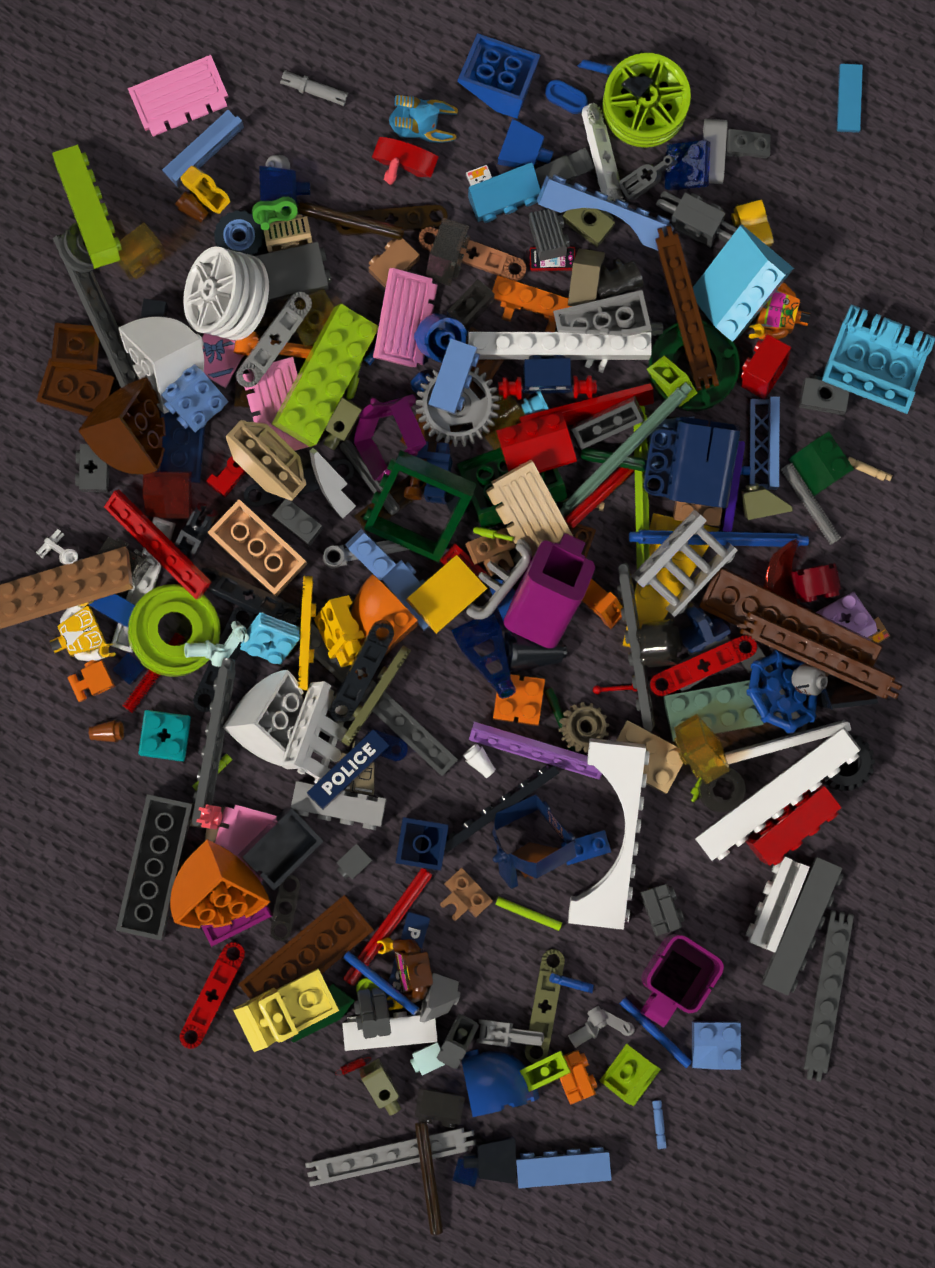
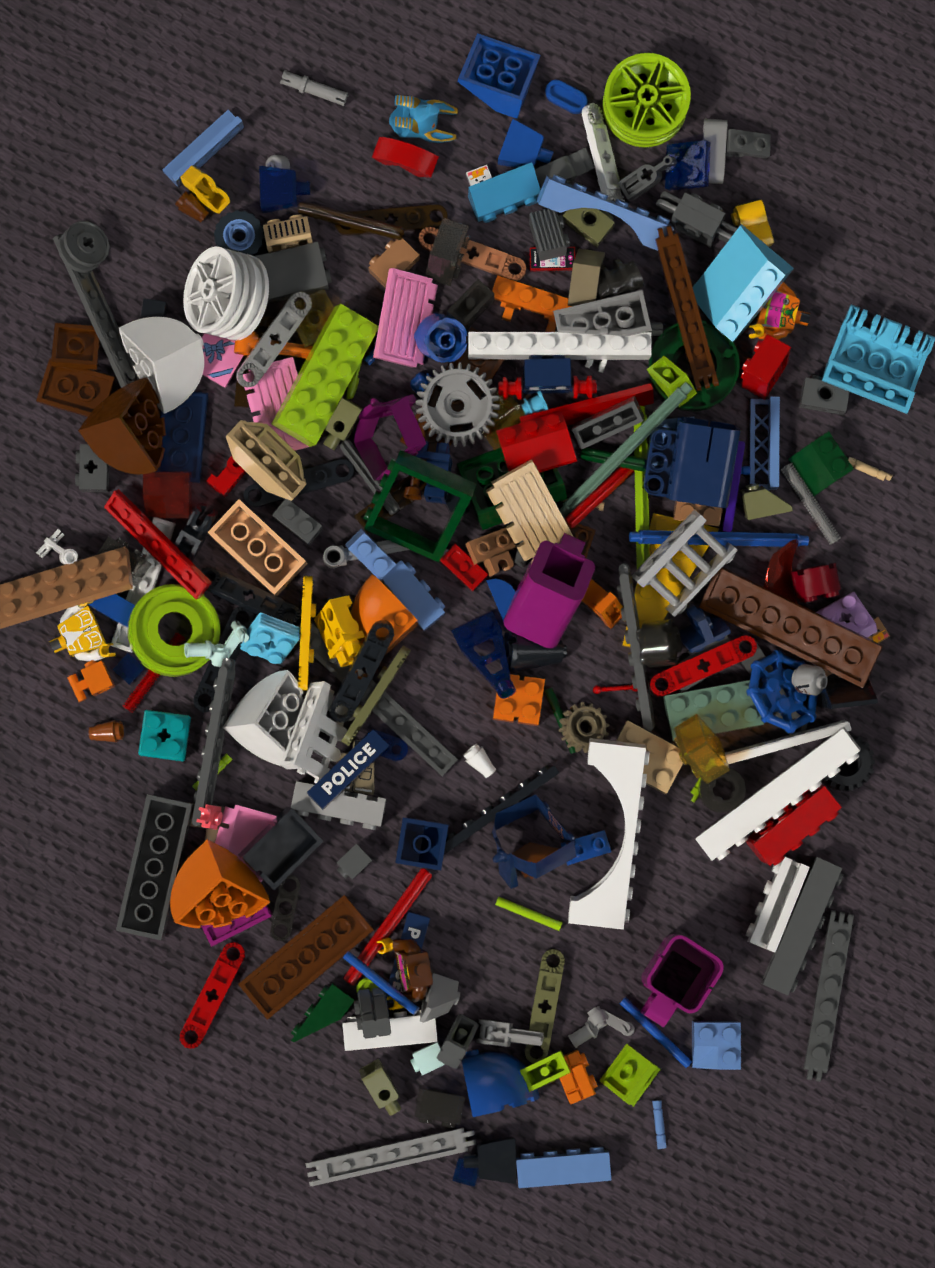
(86, 206): lime brick -> none
(139, 251): clear yellow brick -> none
(179, 93): bright pink hinge -> none
(193, 398): medium blue brick -> none
(271, 211): bright green piece -> none
(285, 1010): light yellow piece -> none
(331, 484): light grey slope -> none
(353, 1066): red piece -> none
(391, 174): coral piece -> none
(428, 1178): dark brown axle -> none
(446, 594): yellow tile -> none
(454, 376): medium blue brick -> none
(465, 895): medium nougat plate -> none
(490, 533): lime piece -> none
(503, 589): light grey piece -> none
(533, 749): medium lavender tile -> none
(572, 983): blue wheel -> none
(594, 66): blue wheel -> none
(637, 85): black tile -> none
(661, 909): dark grey brick -> none
(821, 656): reddish brown hinge -> none
(849, 98): dark azure tile -> none

